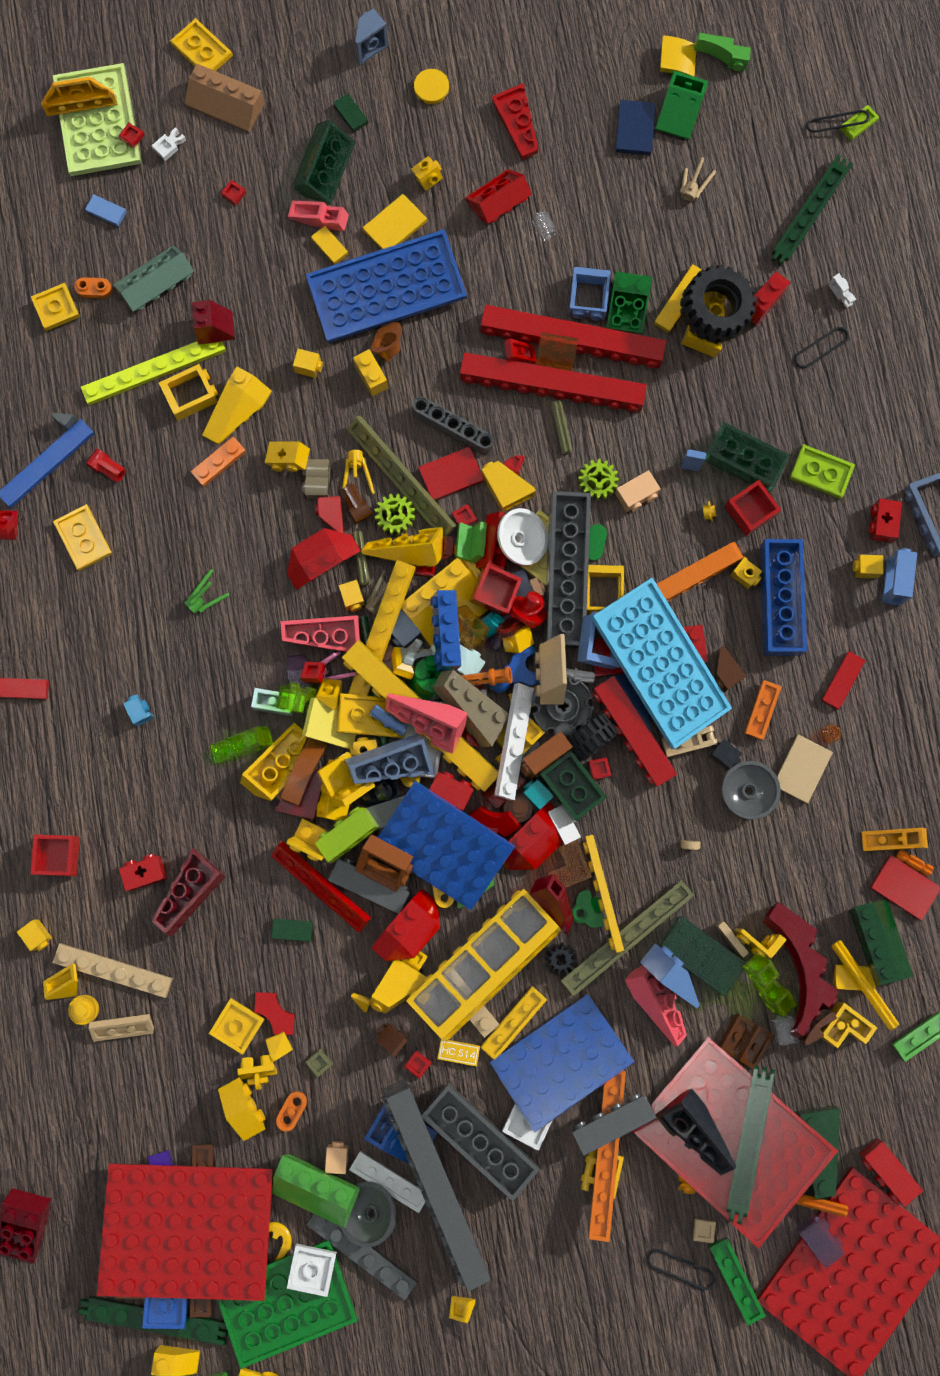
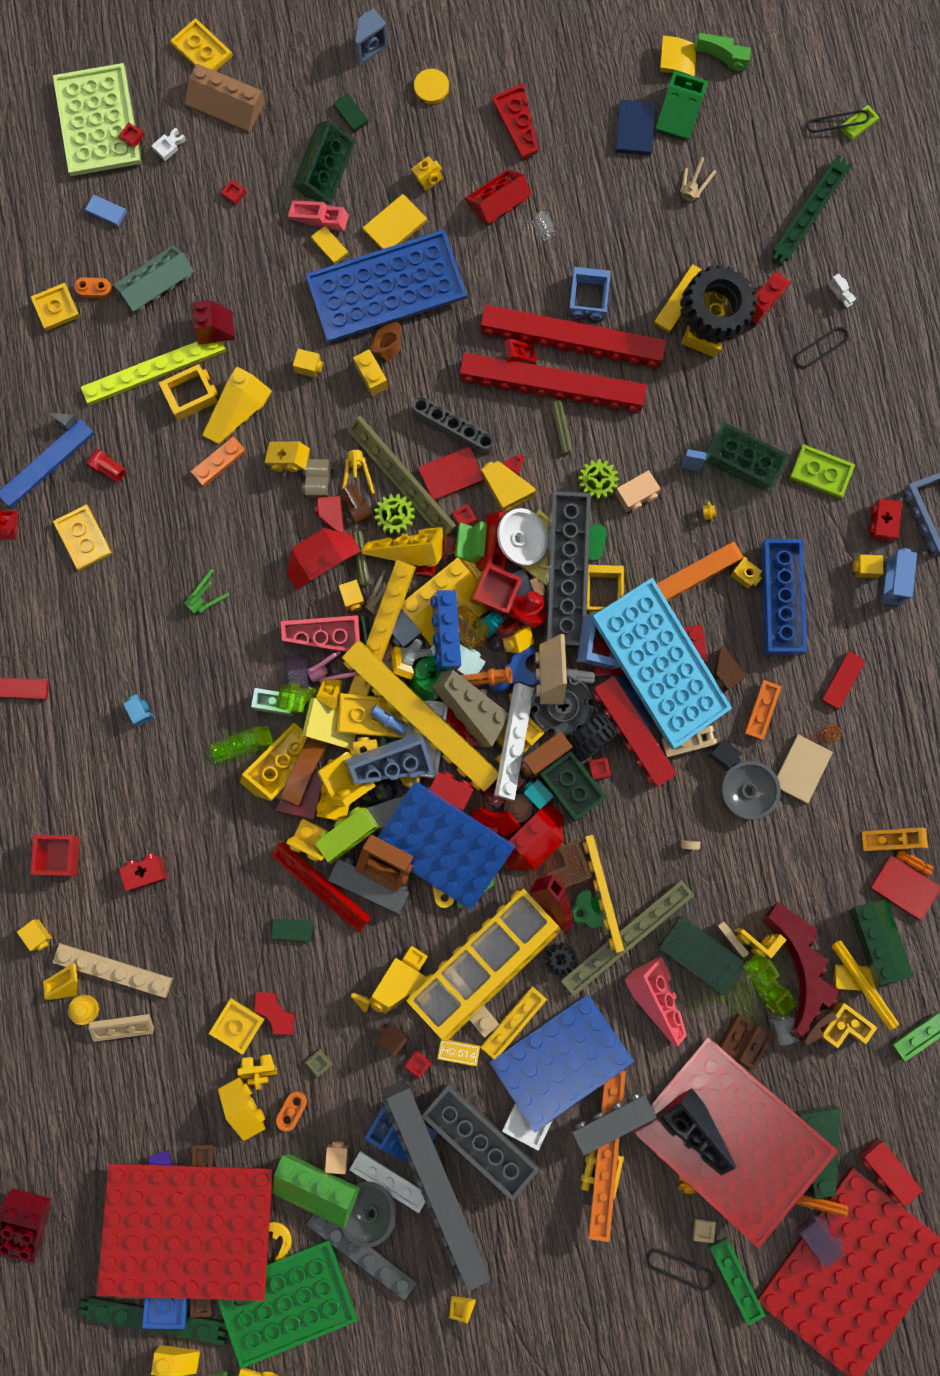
(76, 96): light orange wedge -> none
(187, 892): dark red wedge -> none
(278, 1046): yellow slope -> none
(311, 1270): white plate -> none
(313, 672): red tile -> none
(410, 929): red wedge -> none
(435, 720): coral wedge -> none
(556, 351): clear orange plate -> none
(564, 825): white sticker -> none
(629, 302): green slope -> none
(670, 972): medium blue slope -> none
(750, 1144): hinge -> none
(752, 508): red piece -> none

